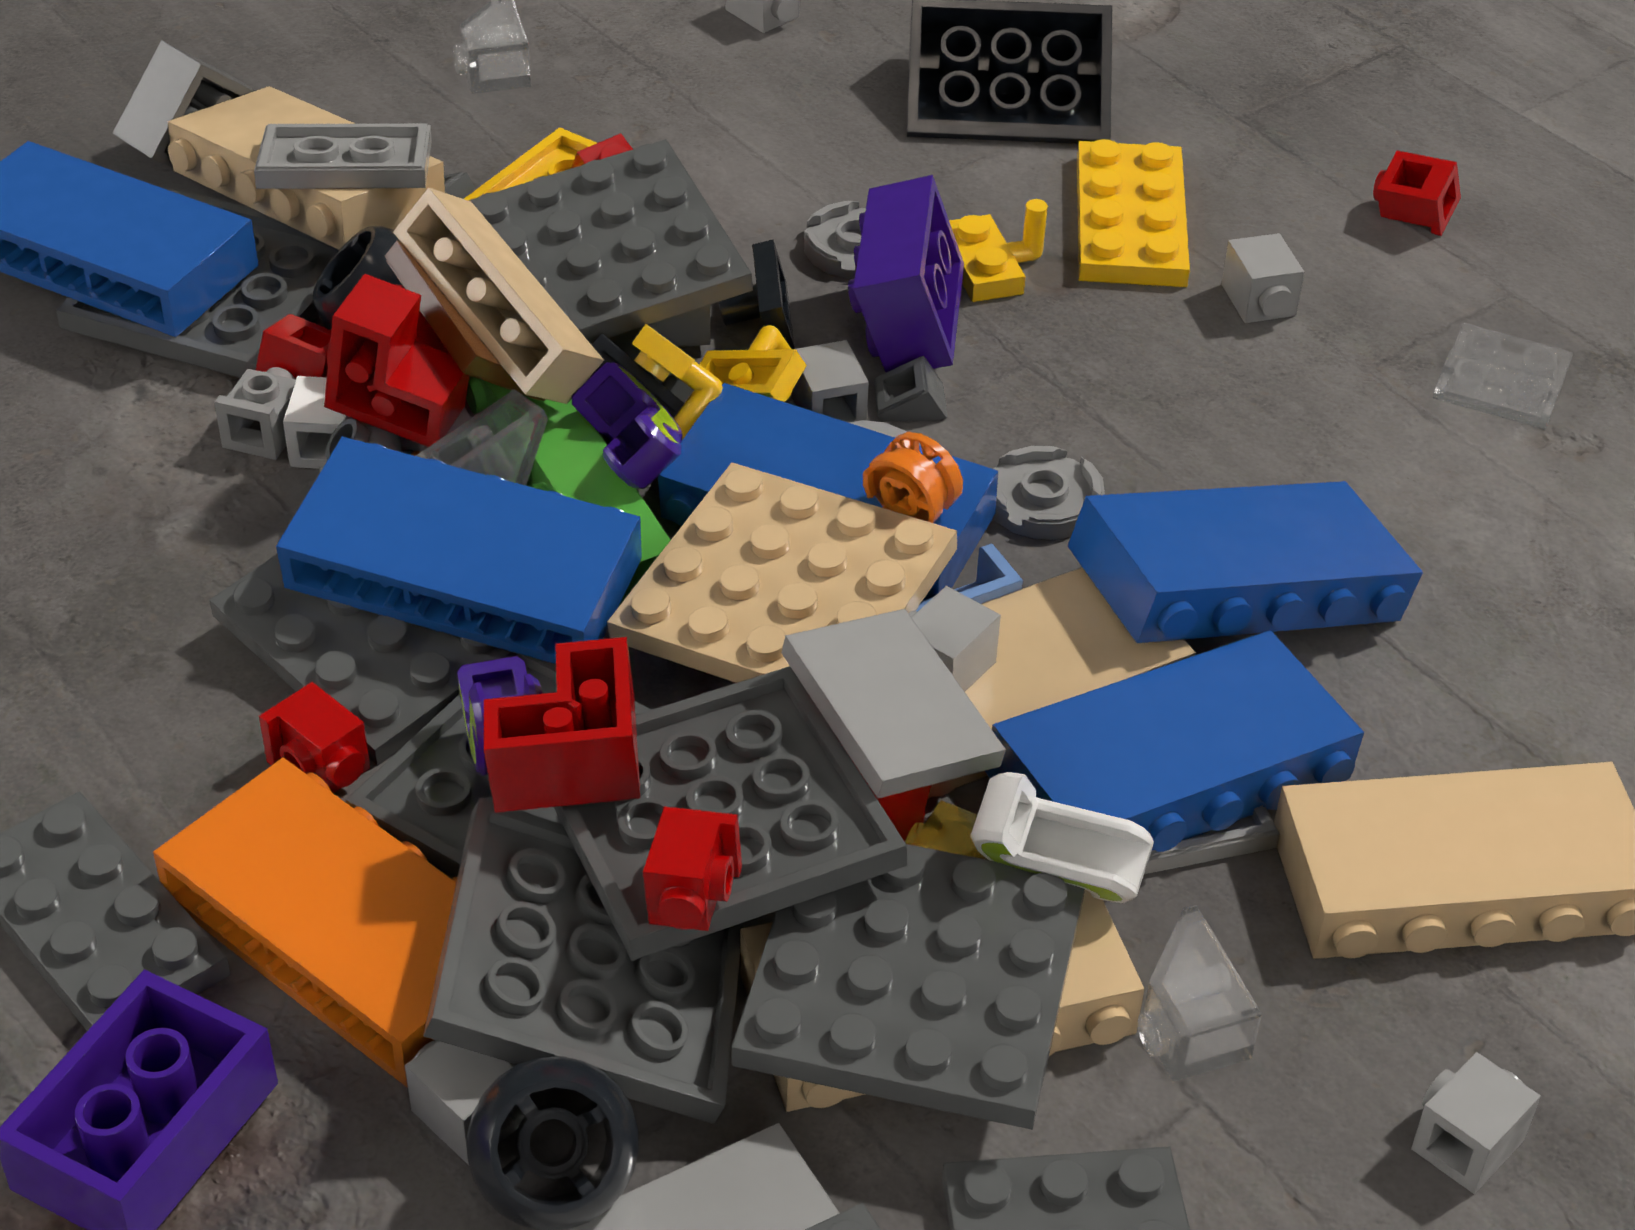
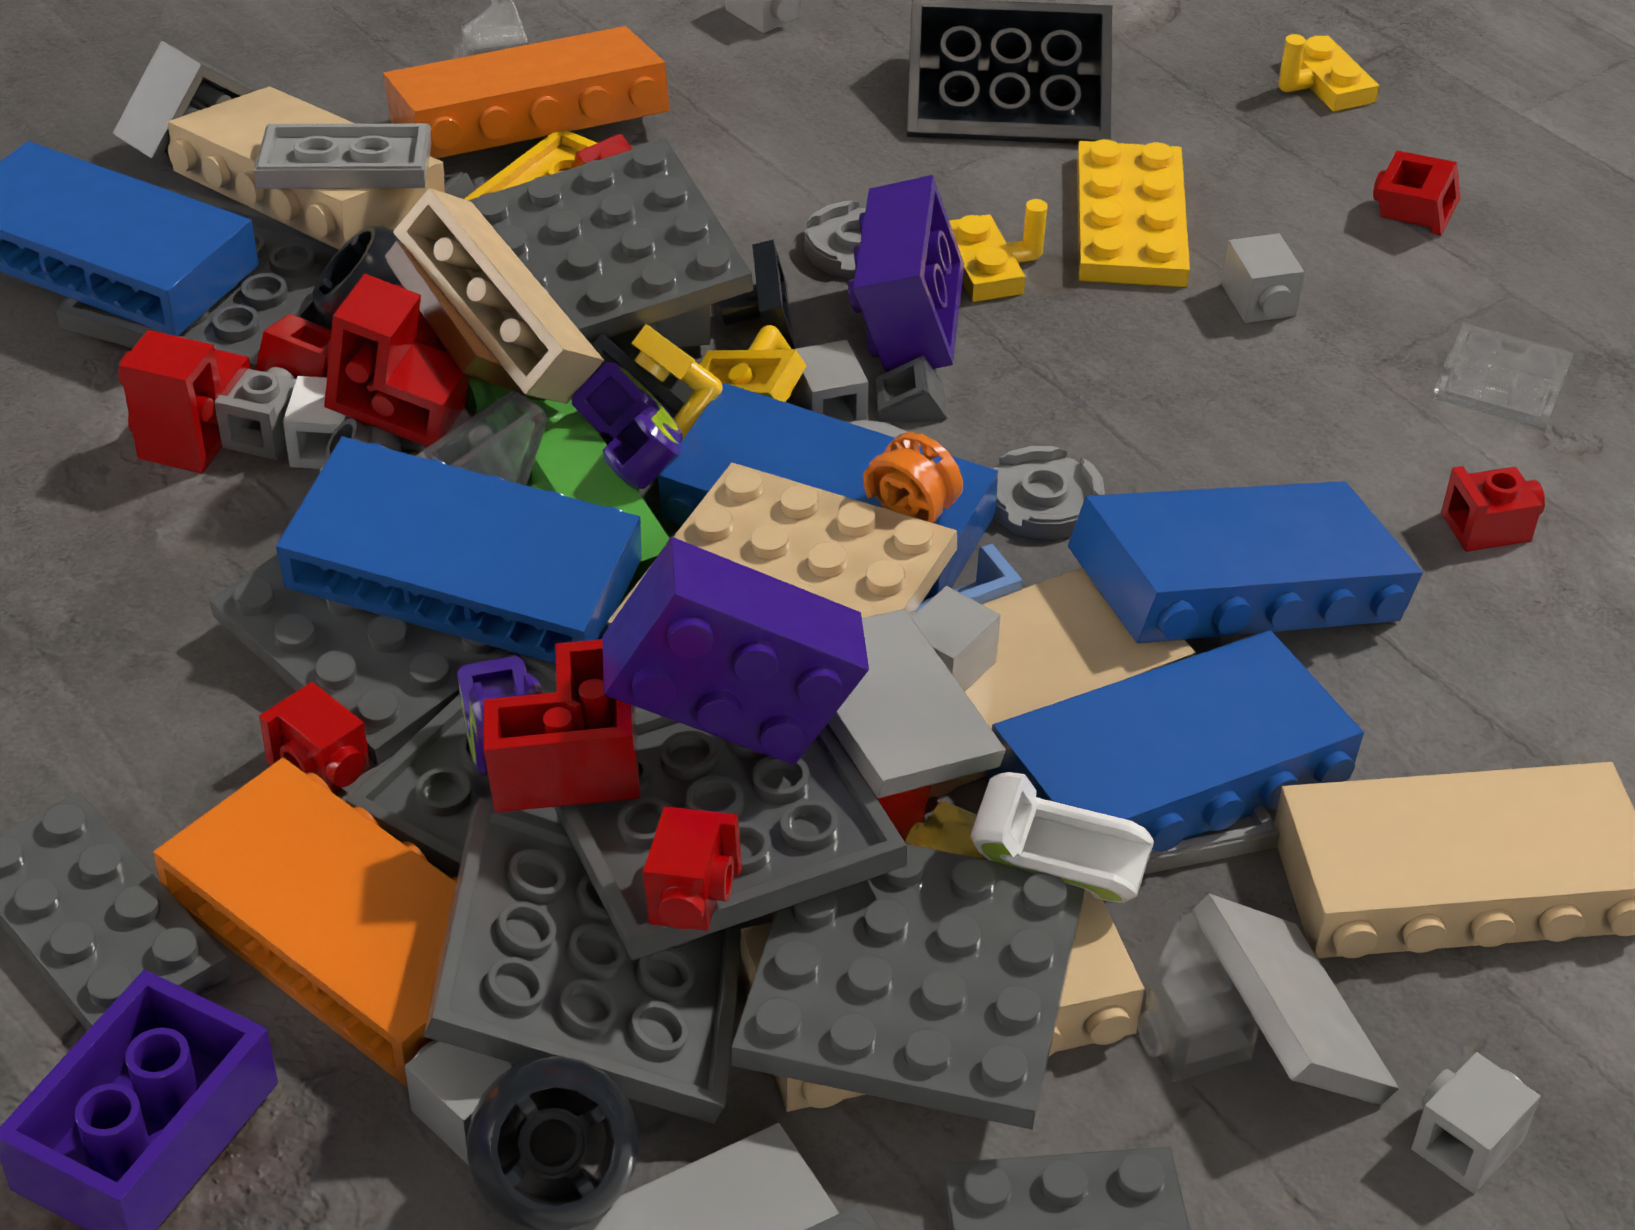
(172, 397): none -> red brick
(530, 90): none -> orange brick
(733, 652): none -> dark purple brick
(1294, 1001): none -> light grey tile
(1325, 70): none -> yellow plate
(1492, 507): none -> red brick

